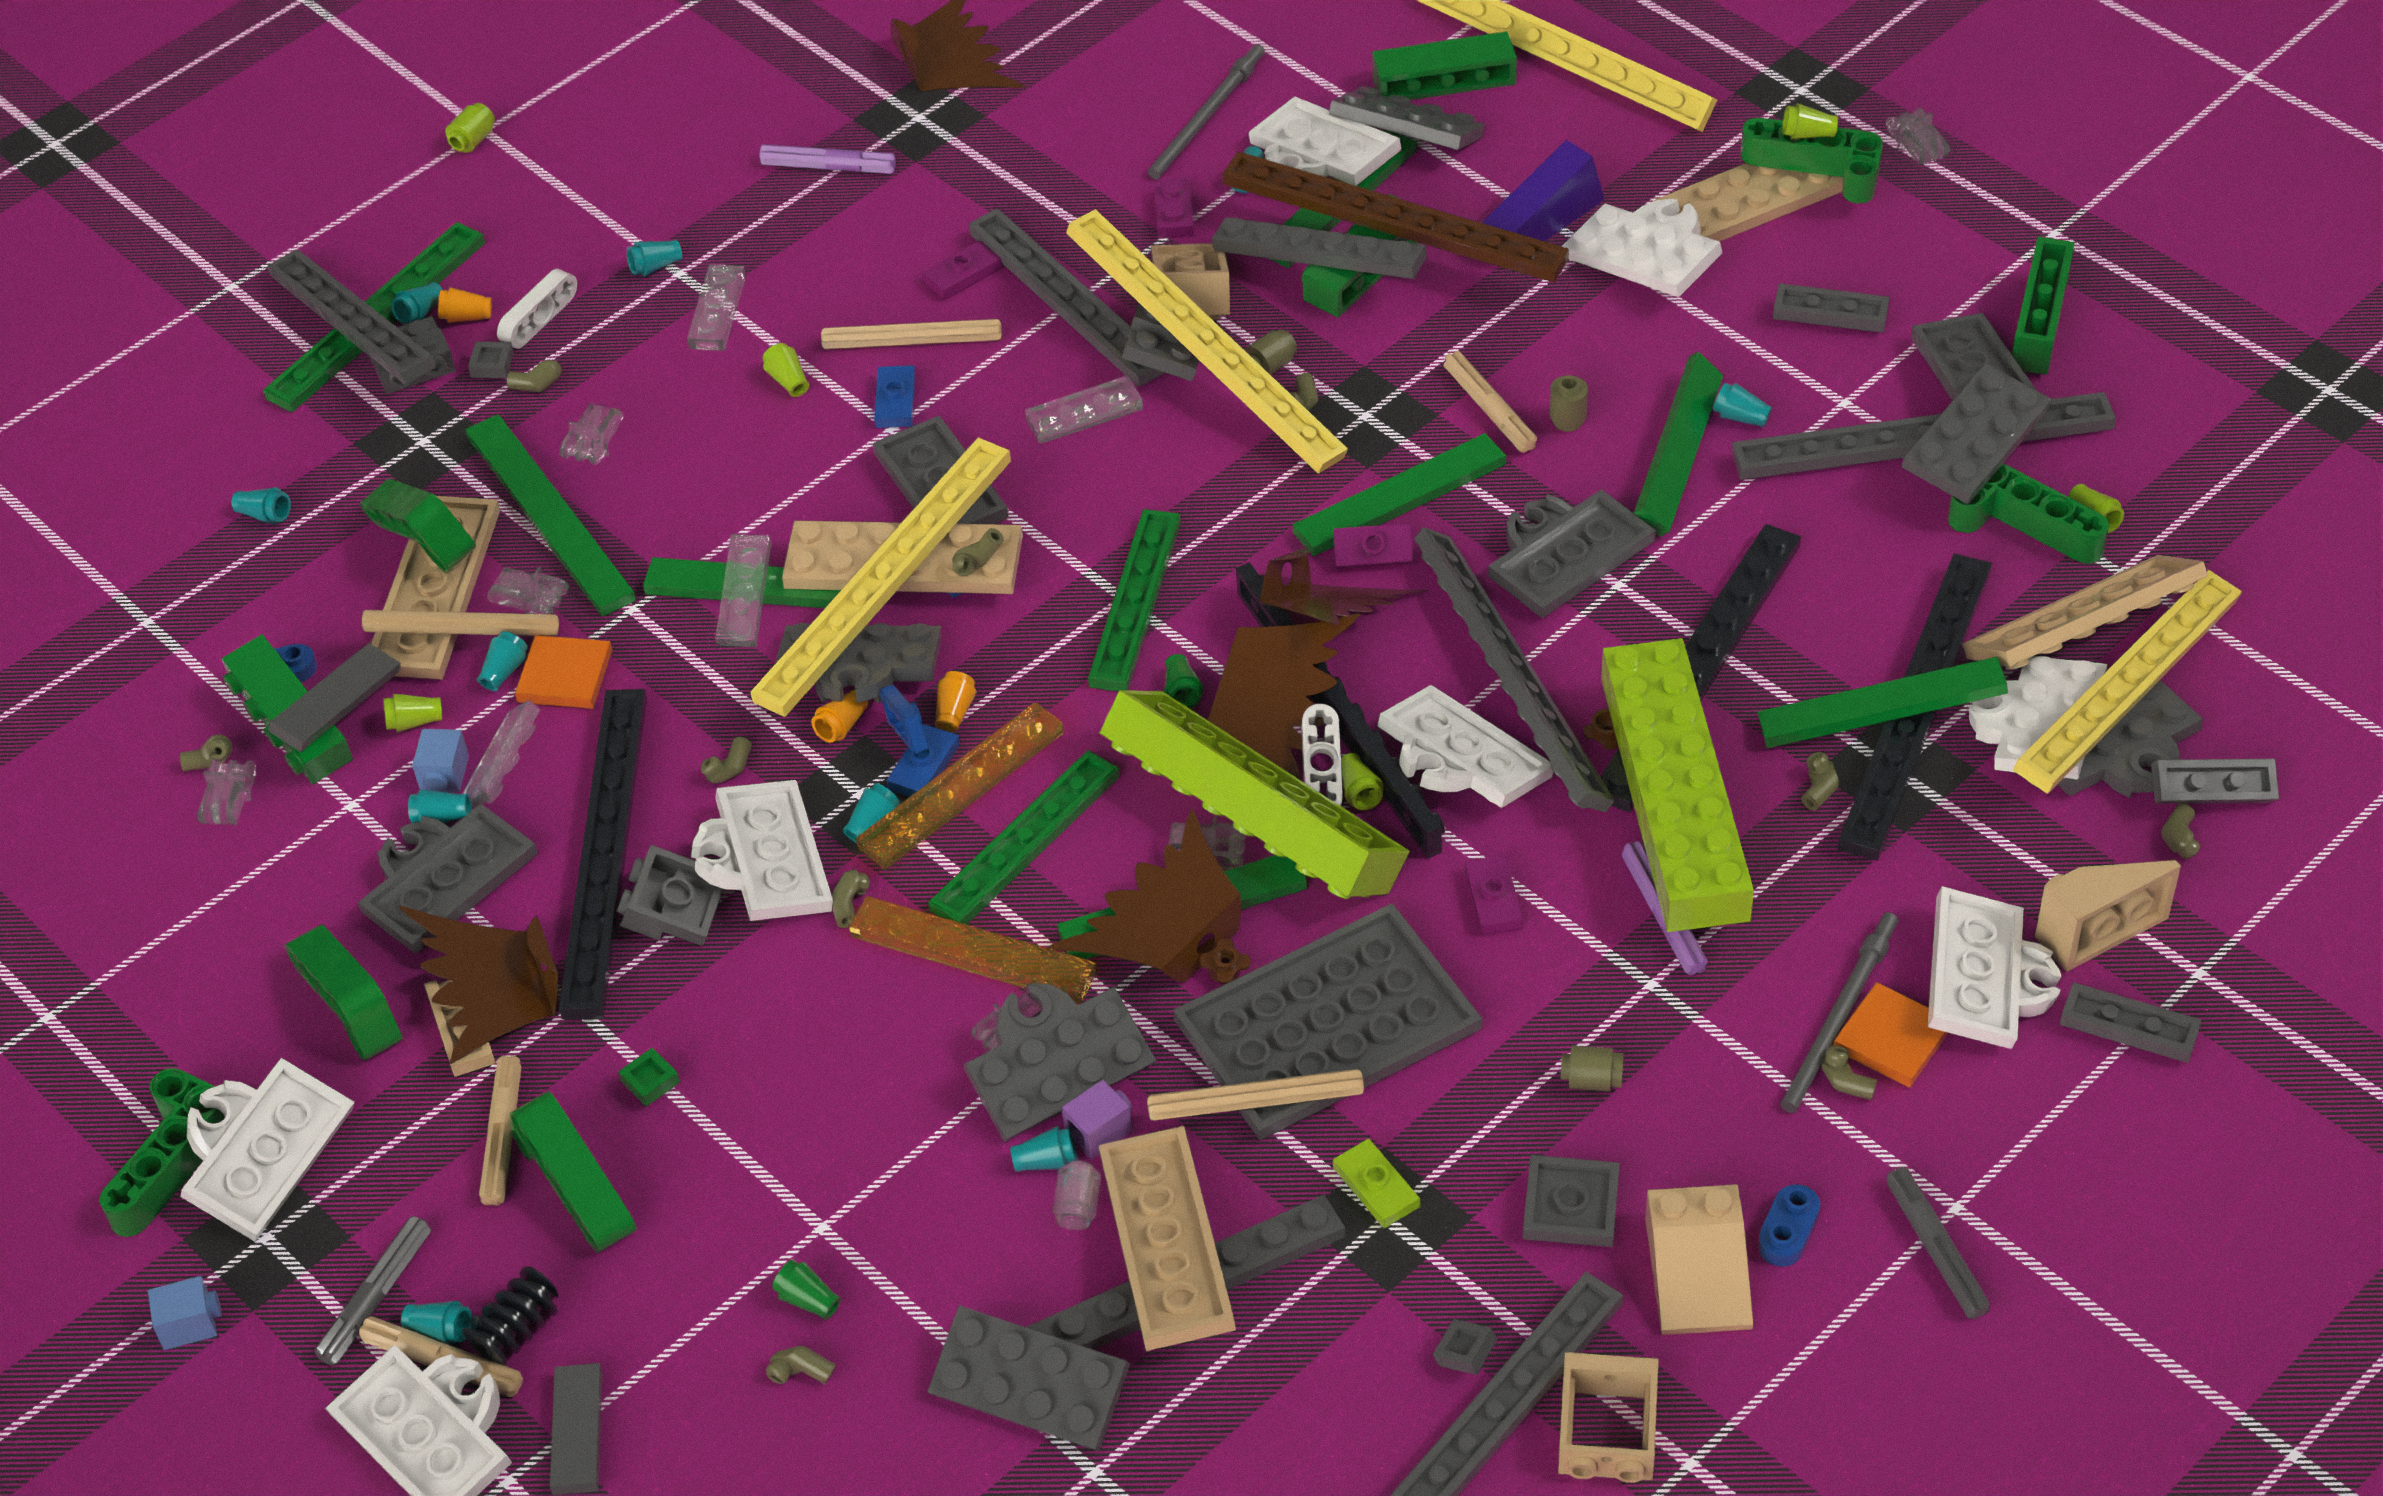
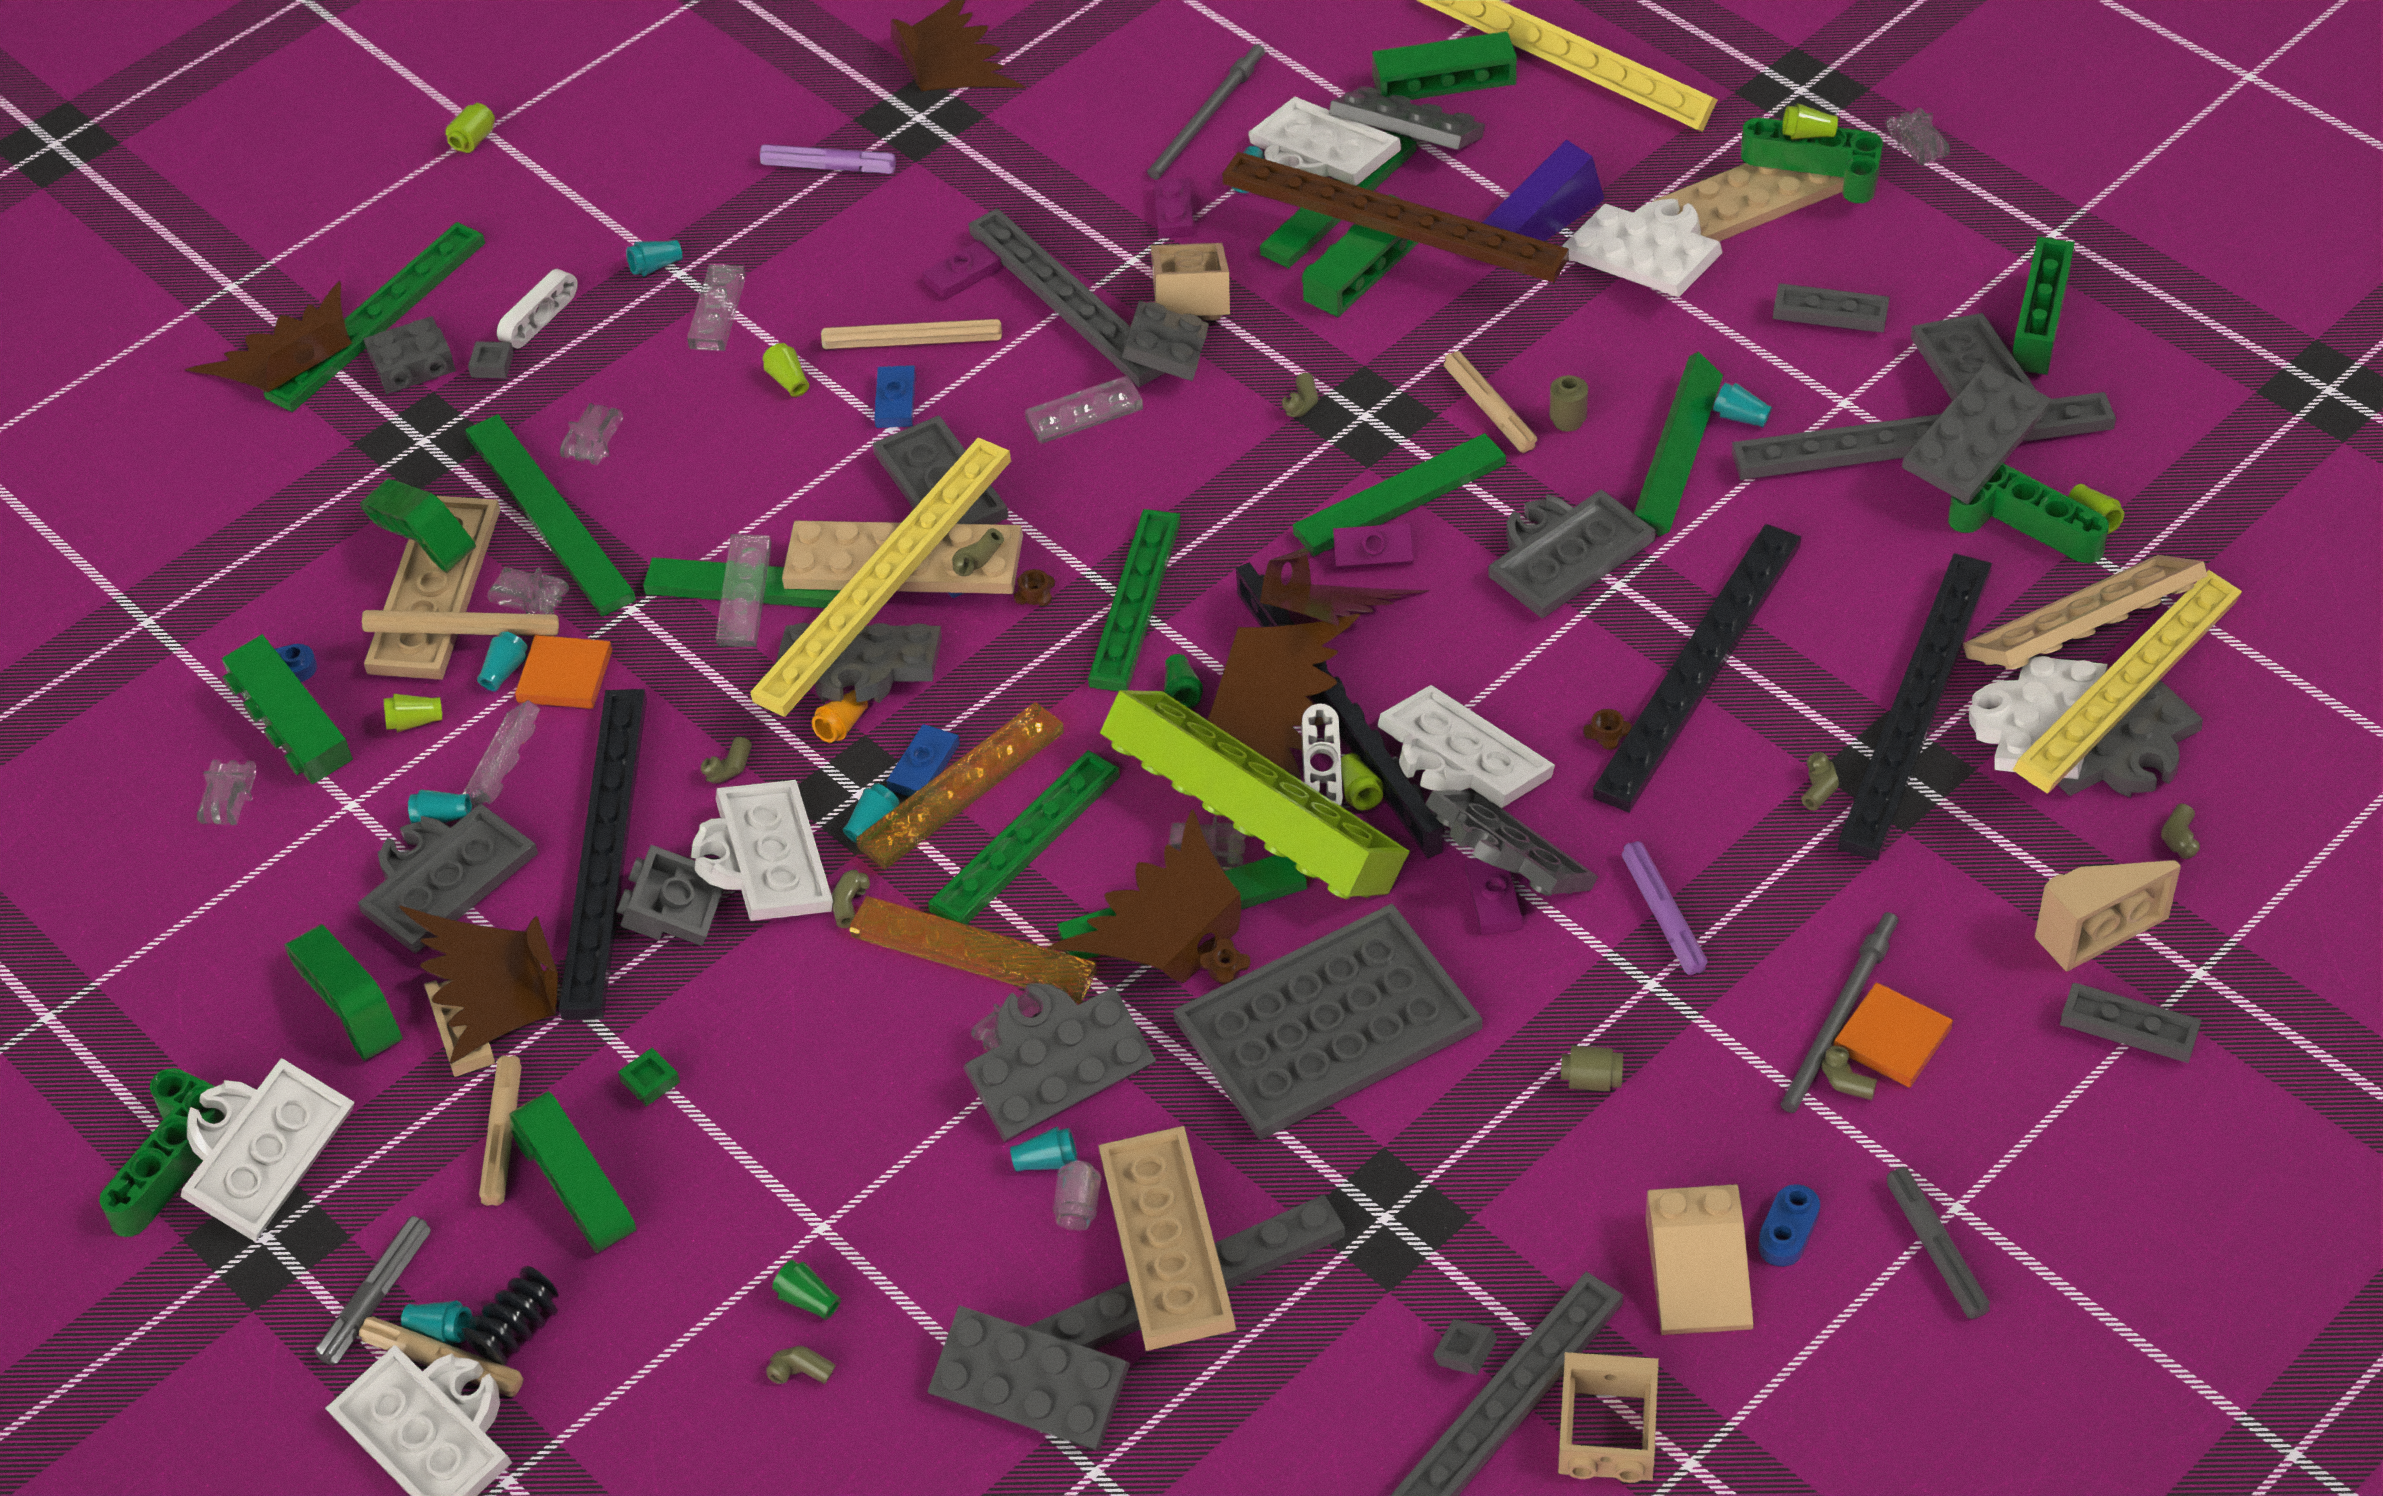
(184, 1312): medium blue brick -> none
(216, 747): olive arm -> none
(265, 504): teal cone -> none
(288, 352): none -> reddish brown piece
(334, 697): dark grey tile -> none
(352, 317): dark grey plate -> none
(415, 302): teal cone -> none
(440, 760): medium blue brick -> none
(463, 306): light orange cone -> none
(537, 379): olive arm -> none
(576, 1429): dark grey tile -> none
(903, 718): blue plate -> none
(953, 700): light orange cone -> none
(1034, 588): none -> reddish brown plate
(1098, 1117): medium lavender brick -> none
(1207, 341): light yellow plate -> none
(1255, 1094): tan axle -> none
(1273, 350): olive brick -> none
(1320, 247): dark grey plate -> none
(1376, 1183): lime plate -> none
(1508, 842): none -> dark grey plate
(1515, 672): dark grey plate -> none
(1571, 1201): dark grey plate -> none
(1676, 786): lime brick -> none
(1882, 702): green tile -> none
(1986, 969): white plate -> none
(2215, 781): dark grey plate -> none

